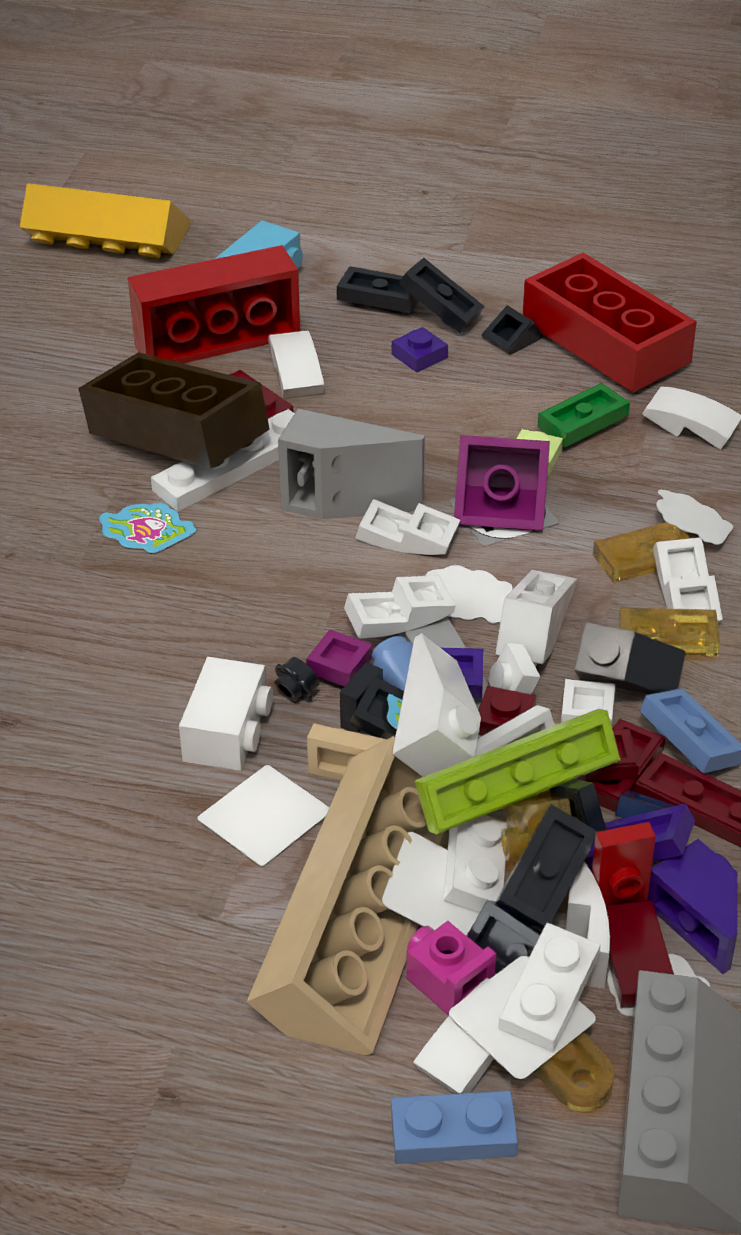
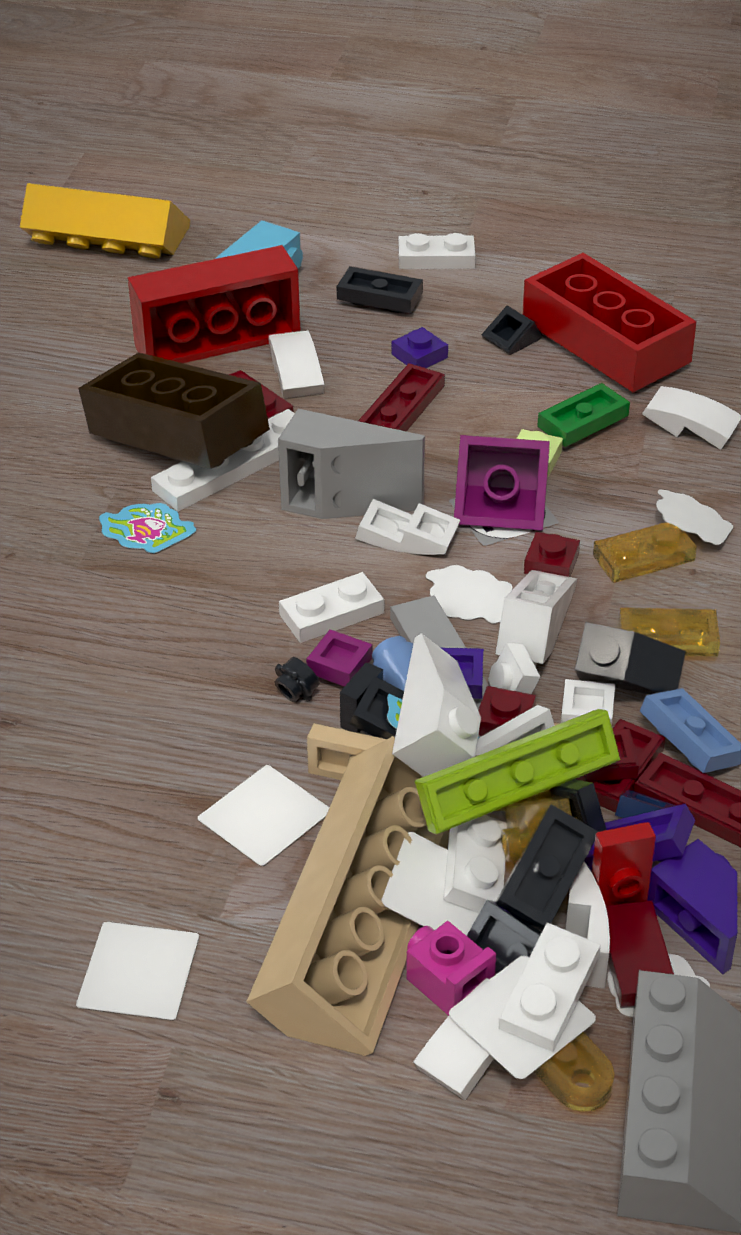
(138, 970): none -> white sticker
(225, 713): white brick -> none
(331, 607): none -> white plate
(405, 398): none -> dark red tile
(409, 606): white slope -> none
(436, 252): none -> white plate
(441, 295): black plate -> none
(453, 1127): medium blue plate -> none
(552, 554): none -> dark red plate
(685, 575): white slope -> none

